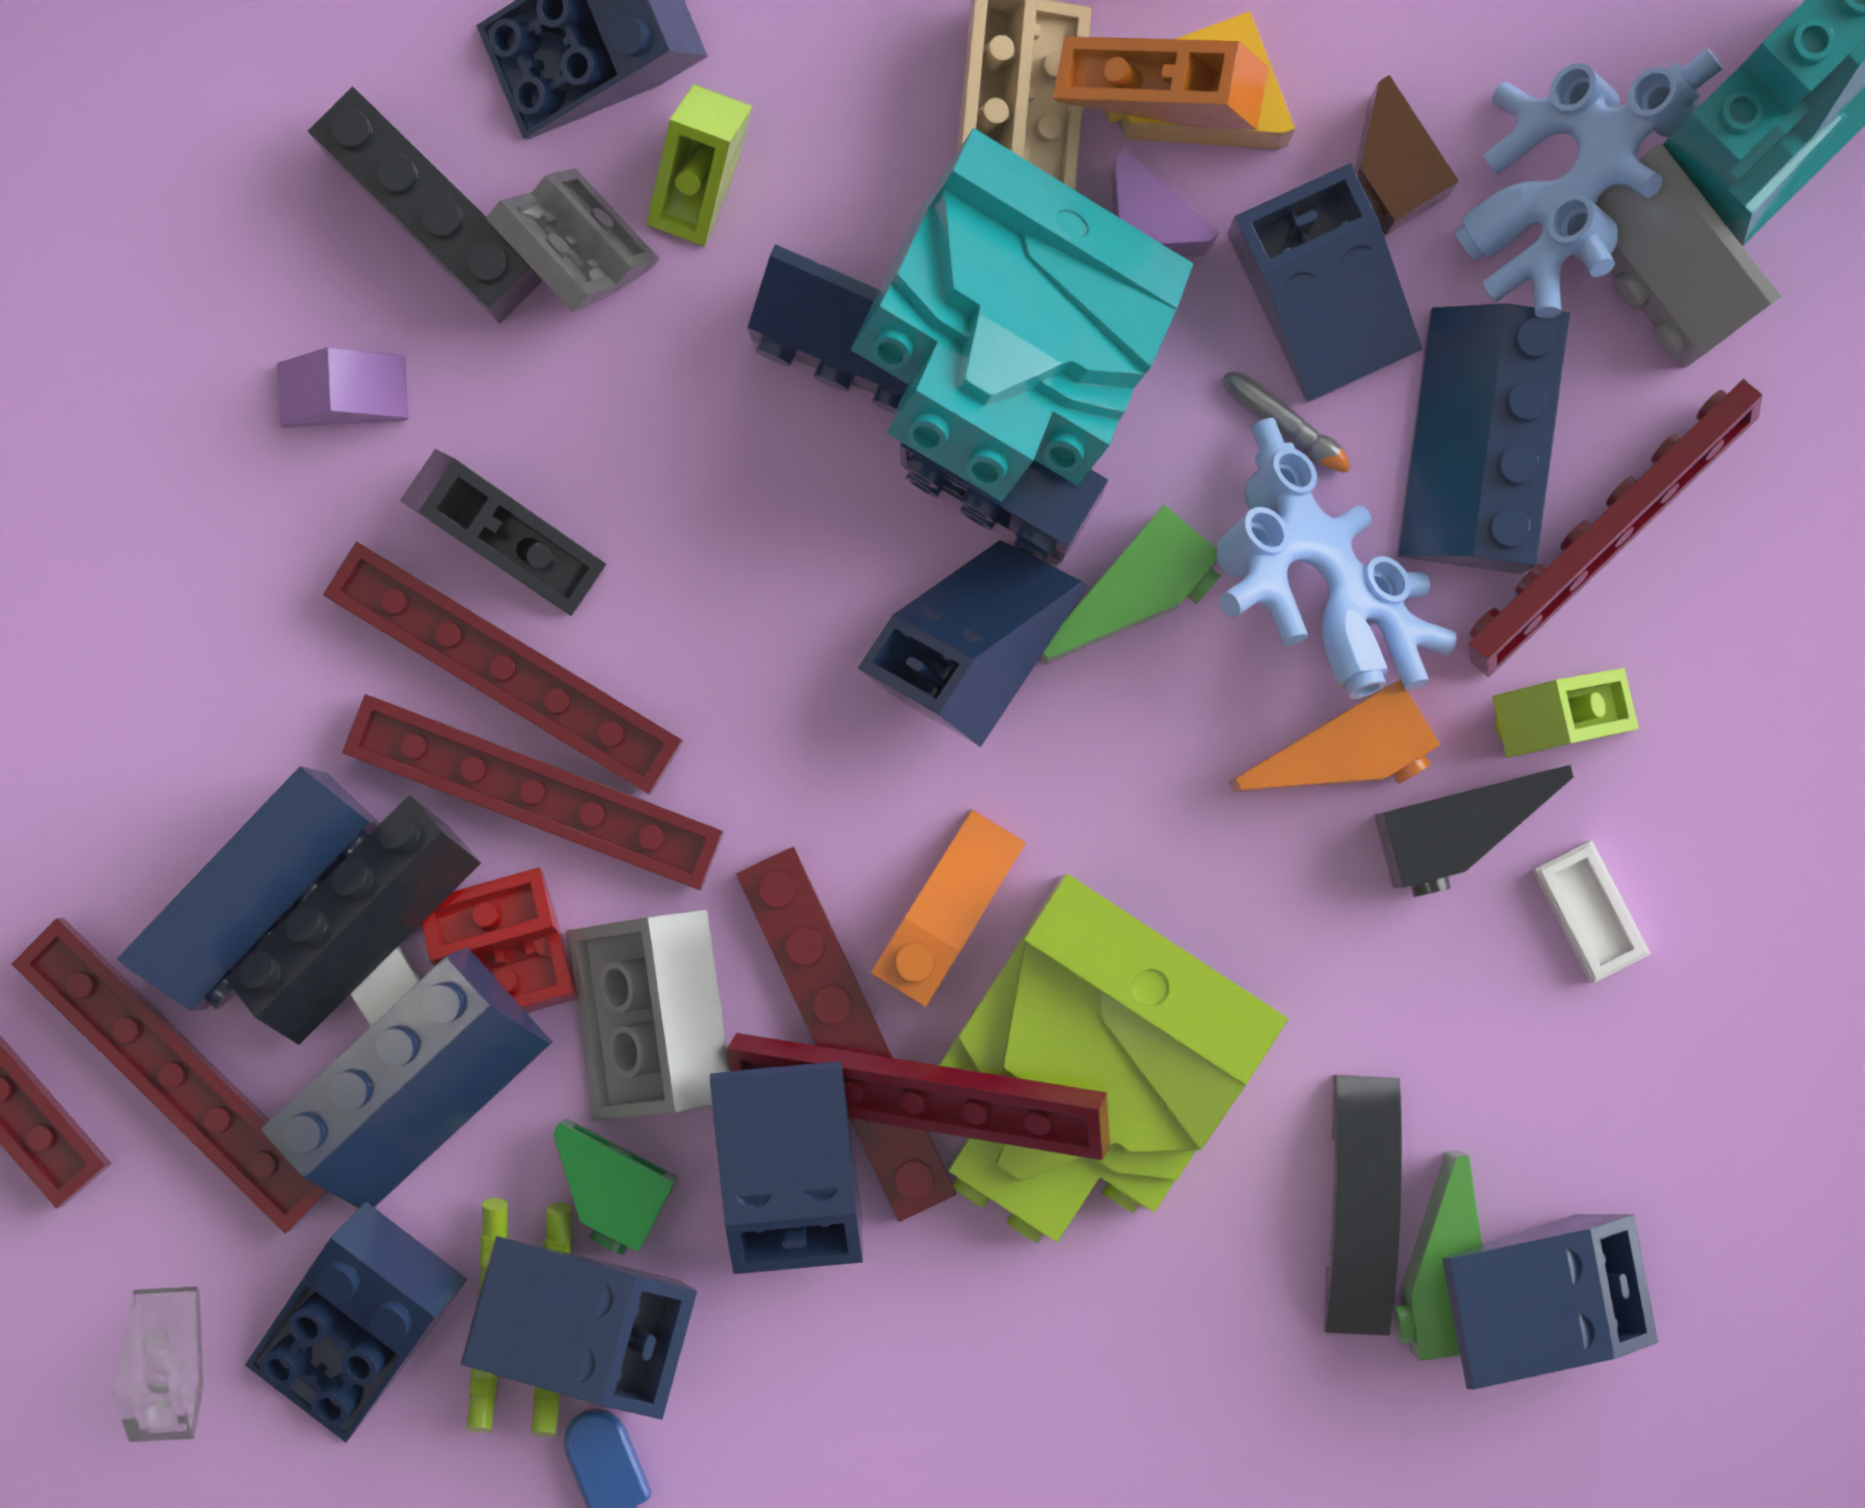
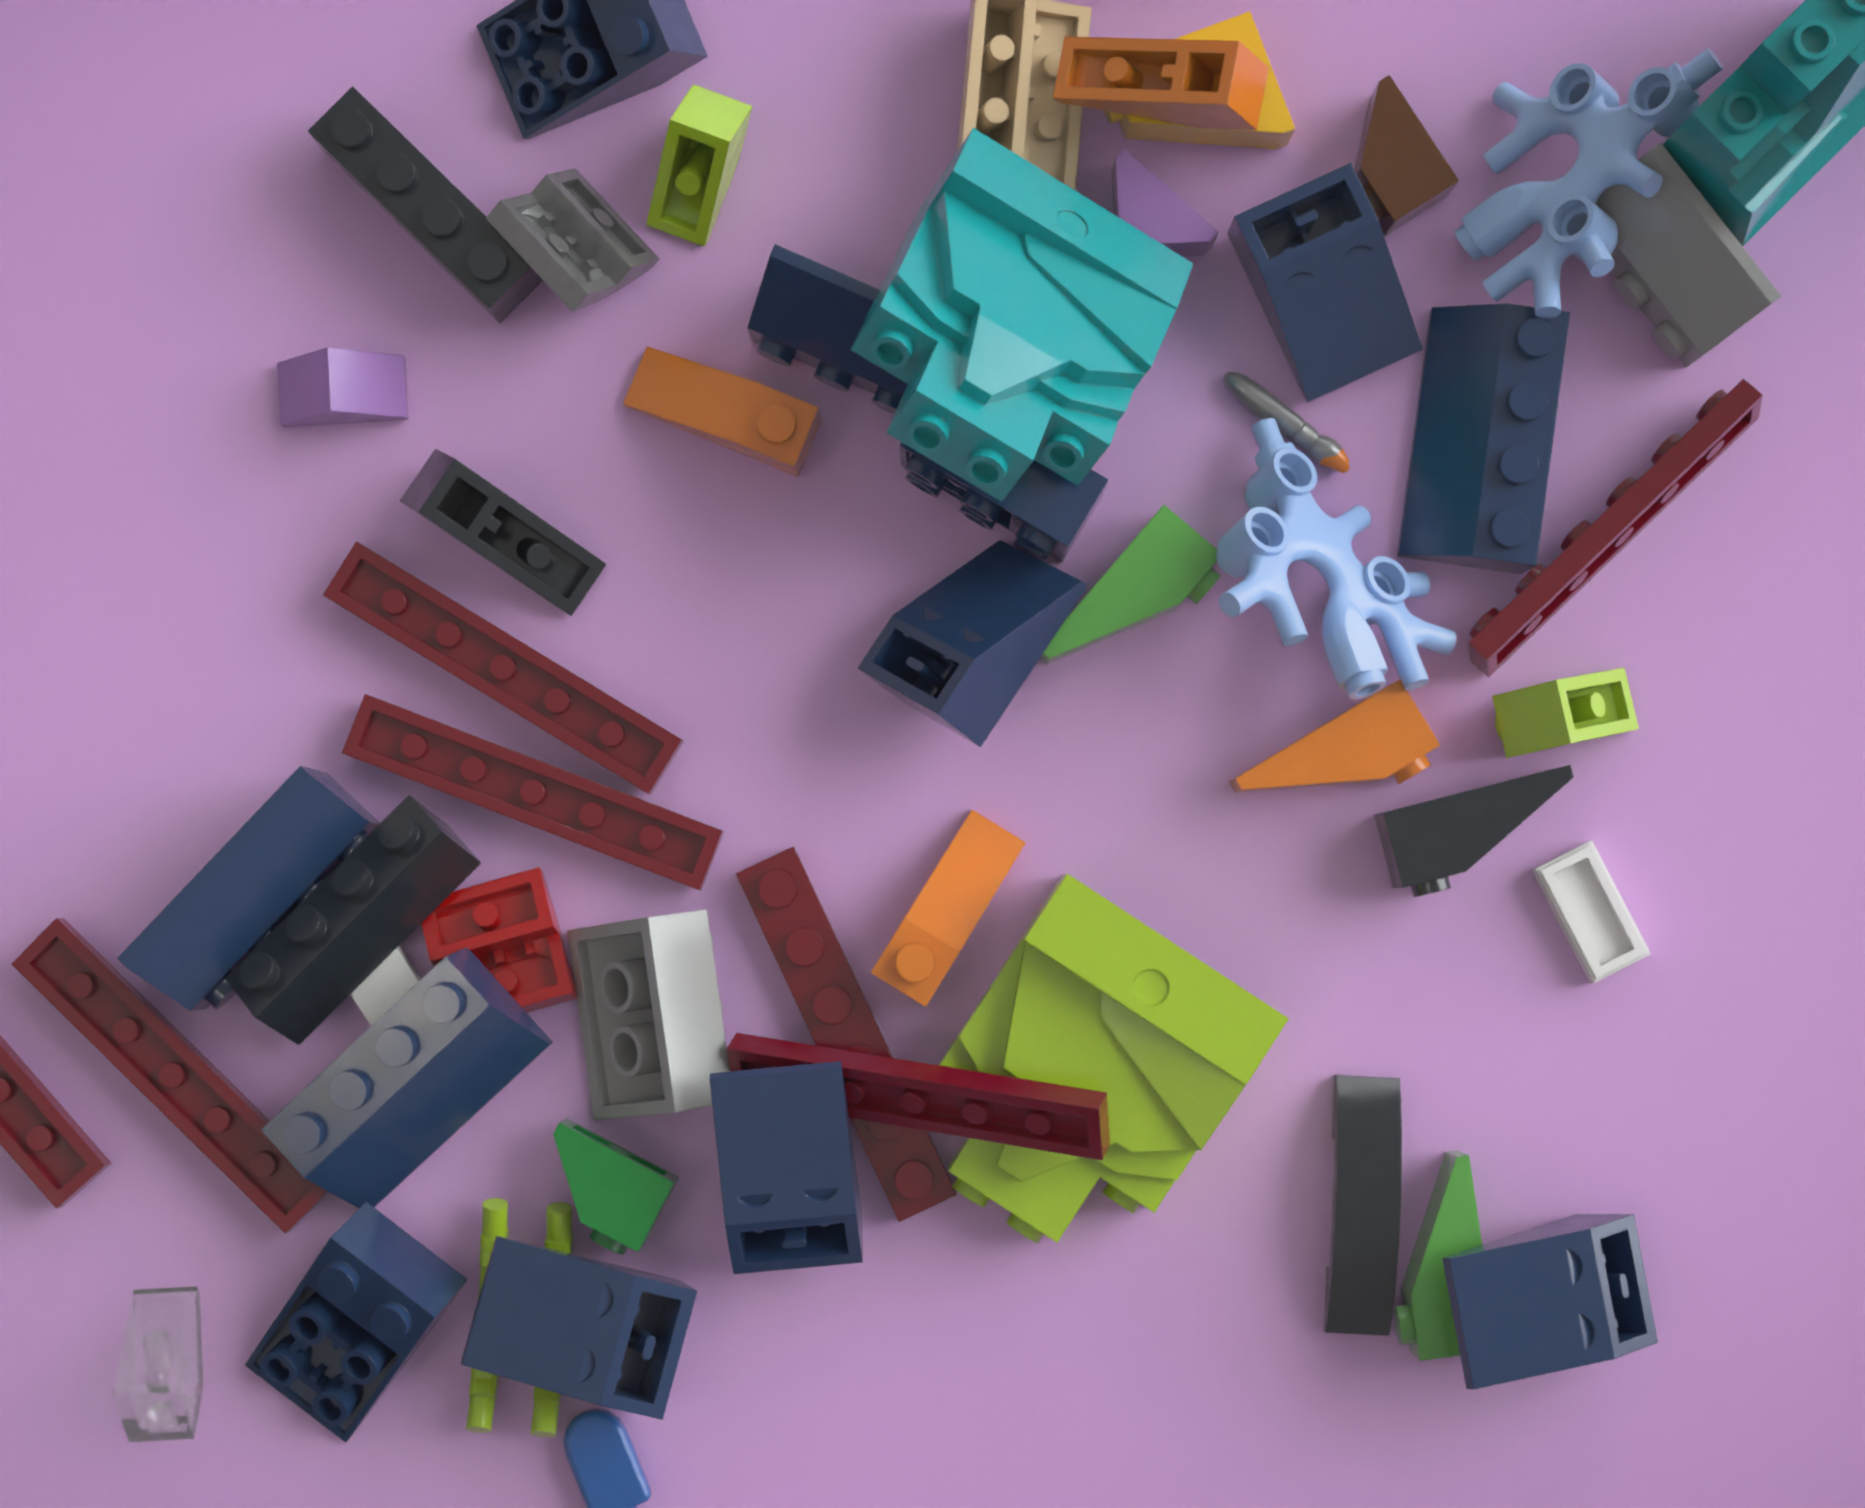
(725, 409): none -> orange slope

